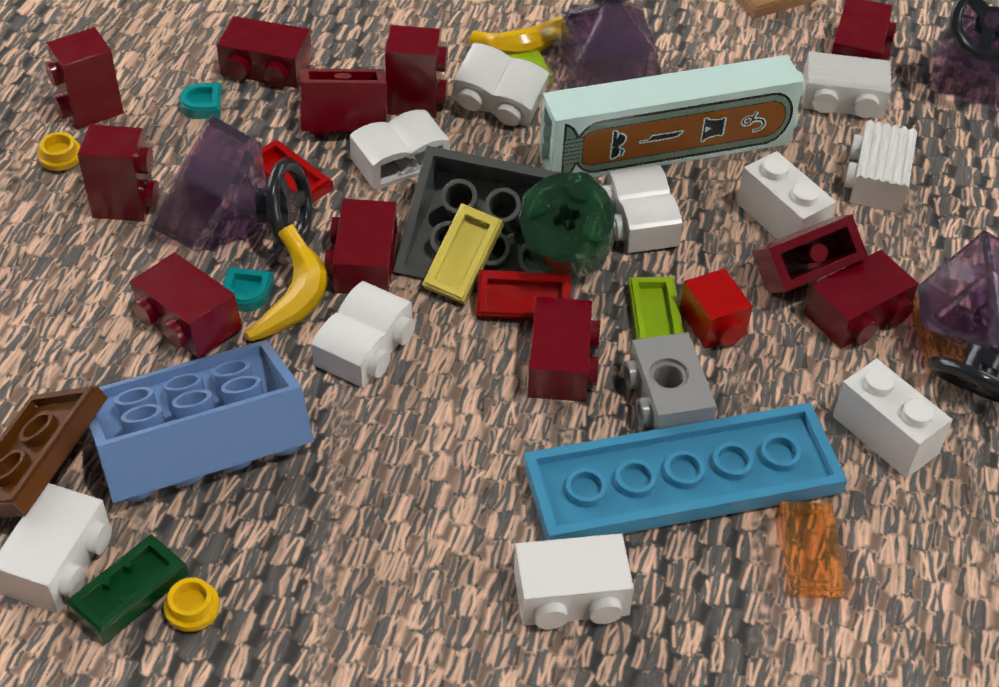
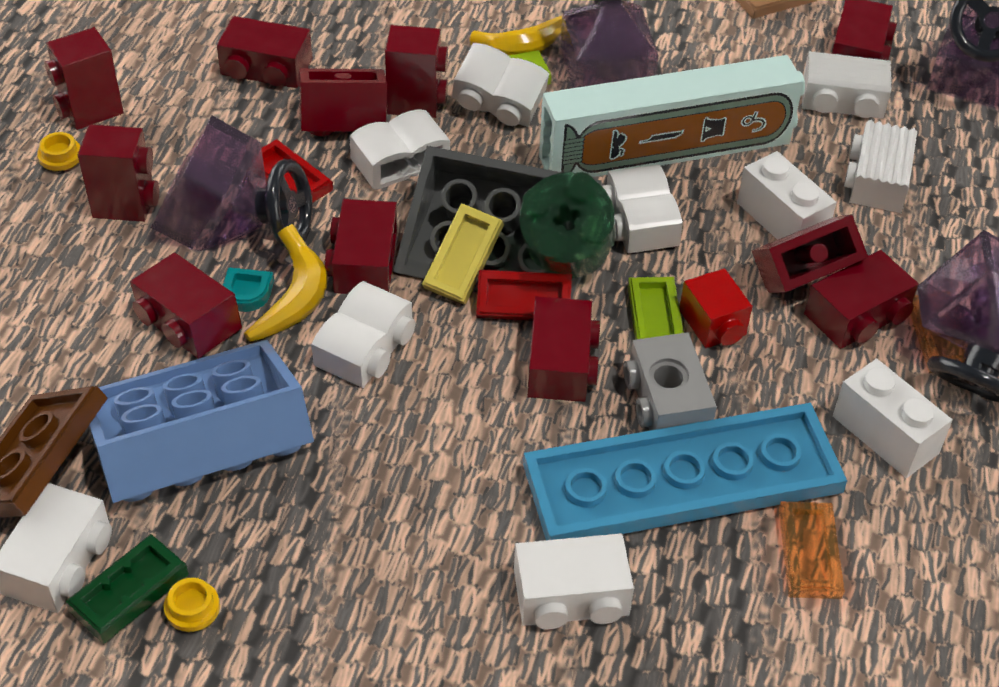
(201, 100): teal tile -> none

